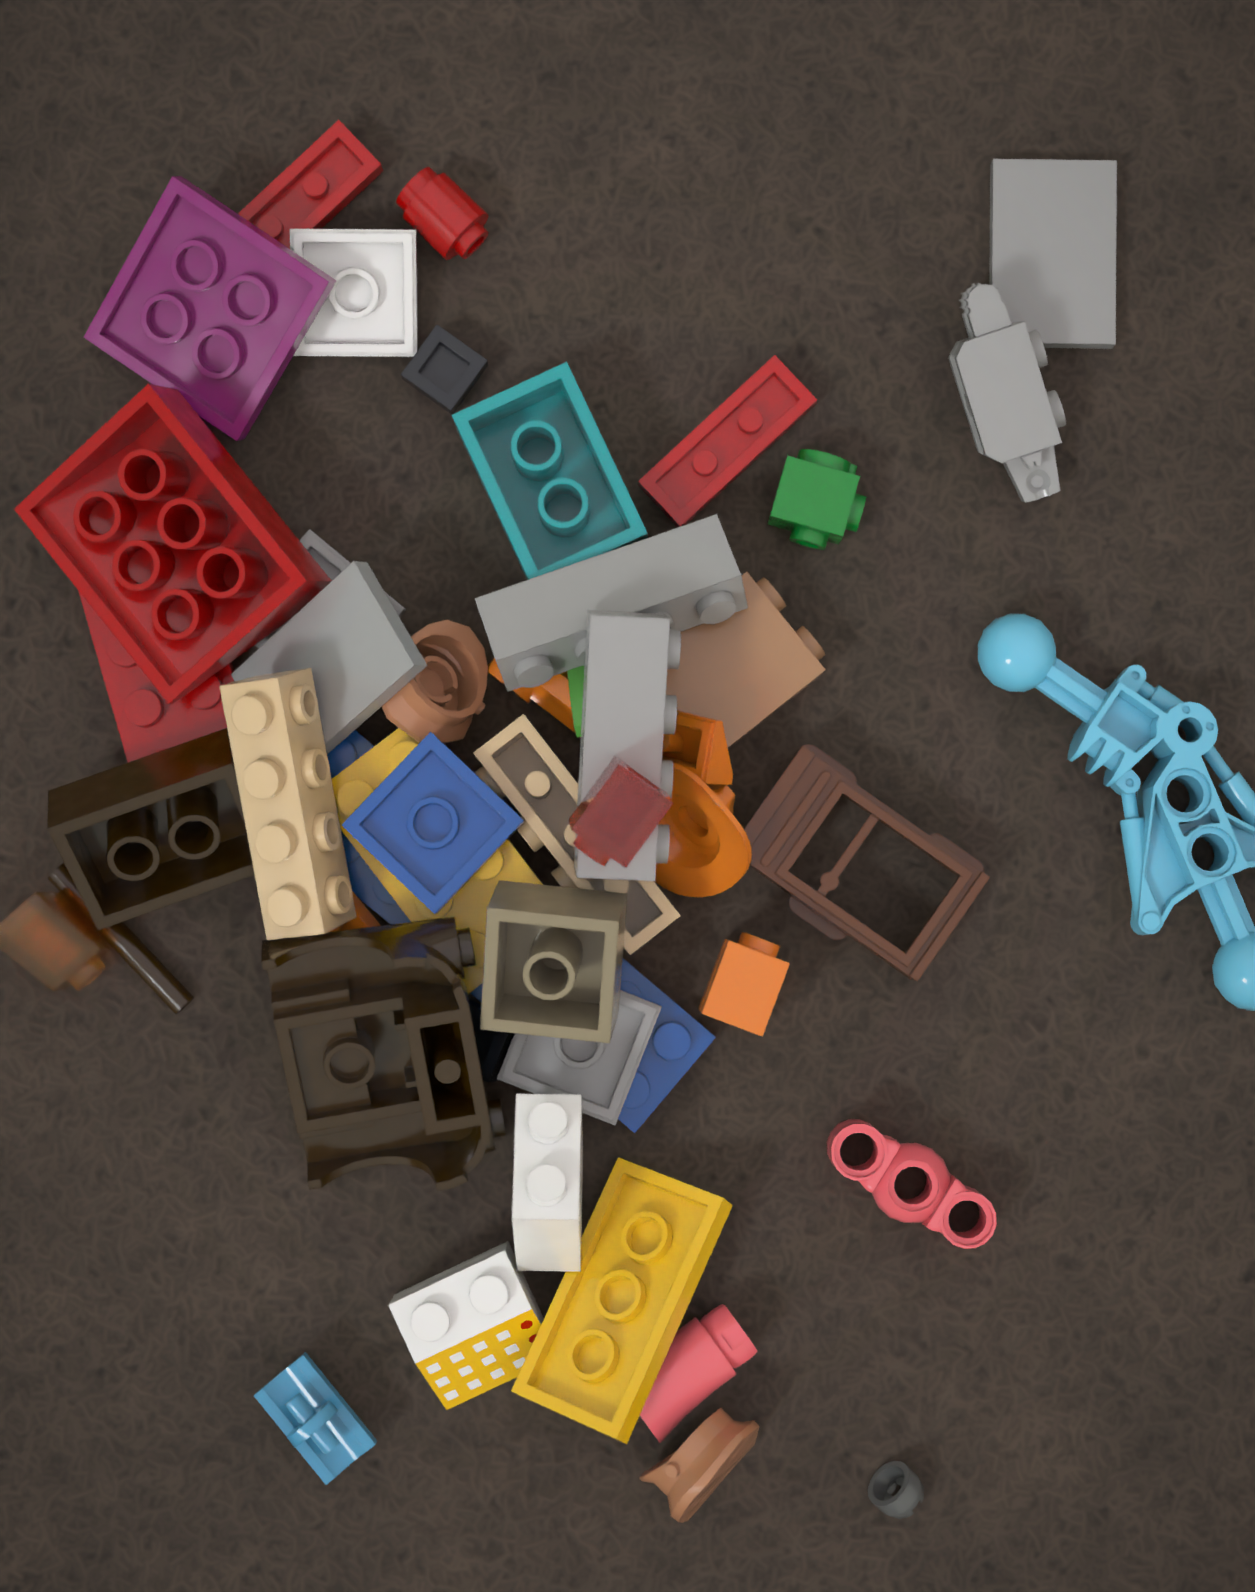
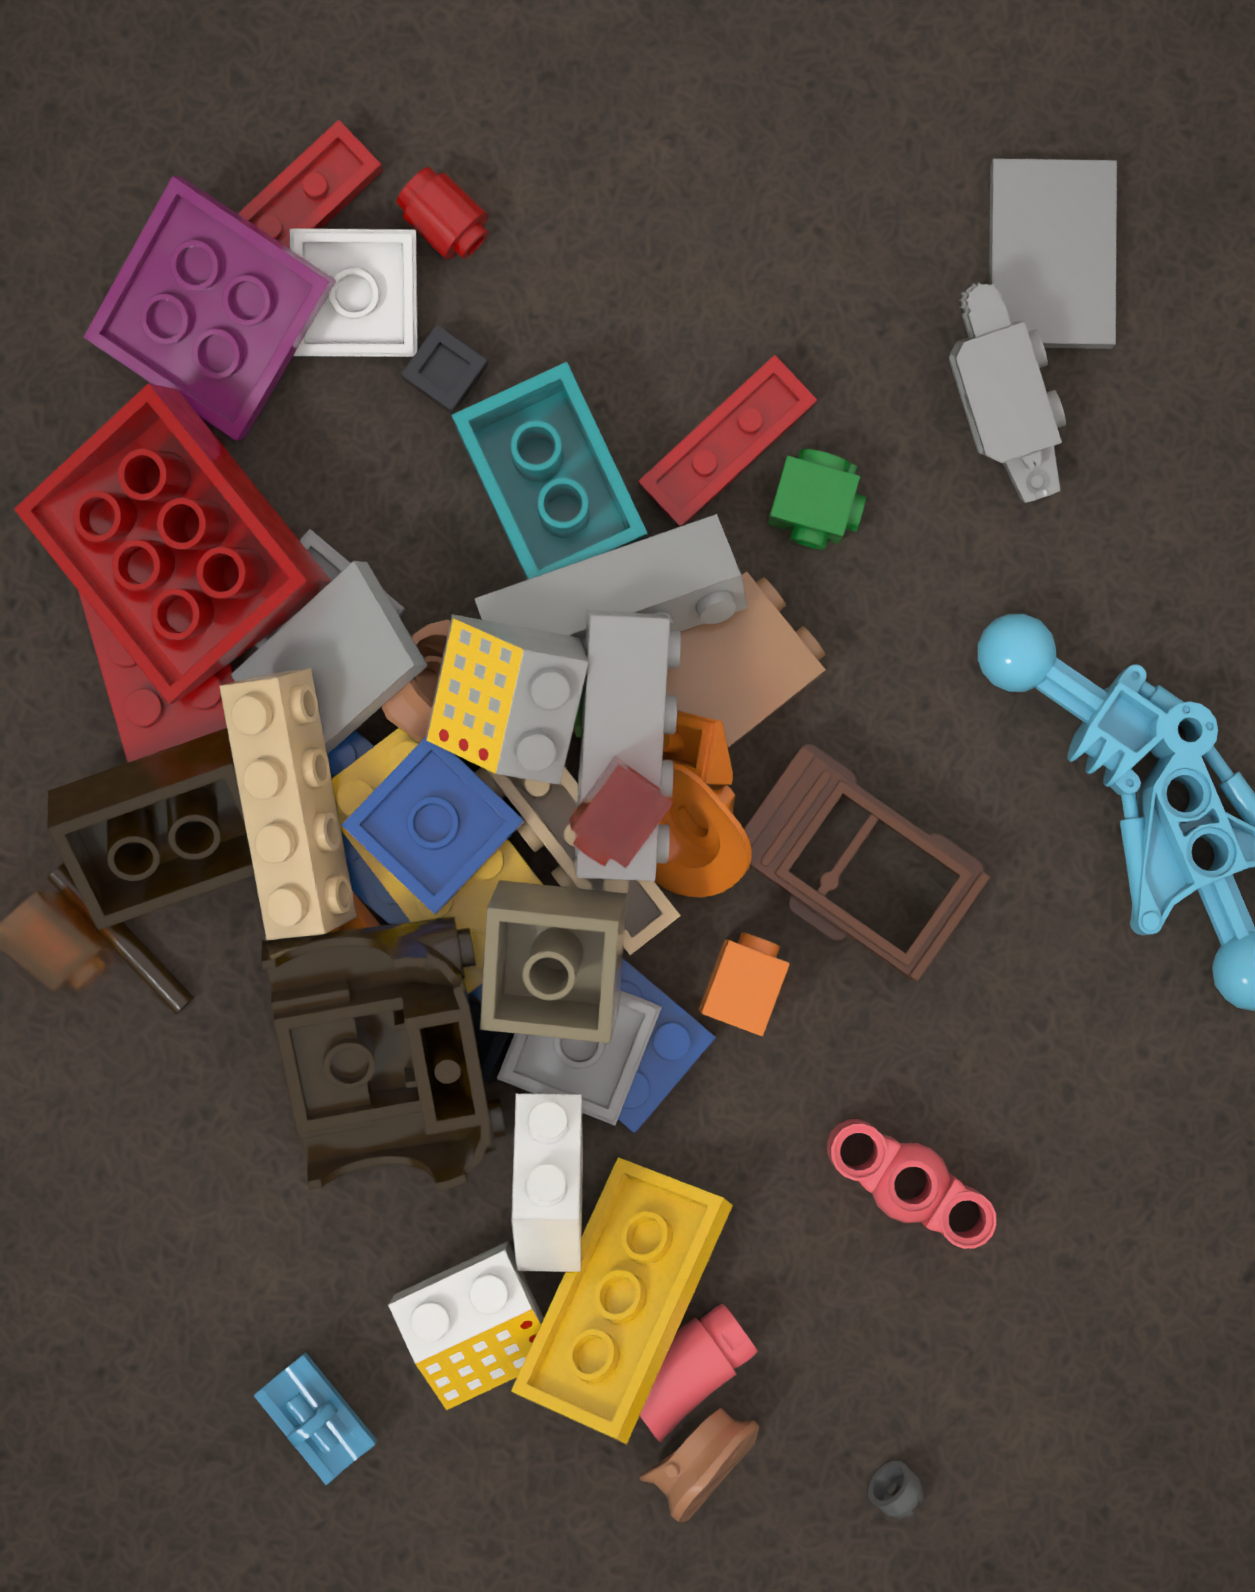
(508, 697): none -> light grey slope

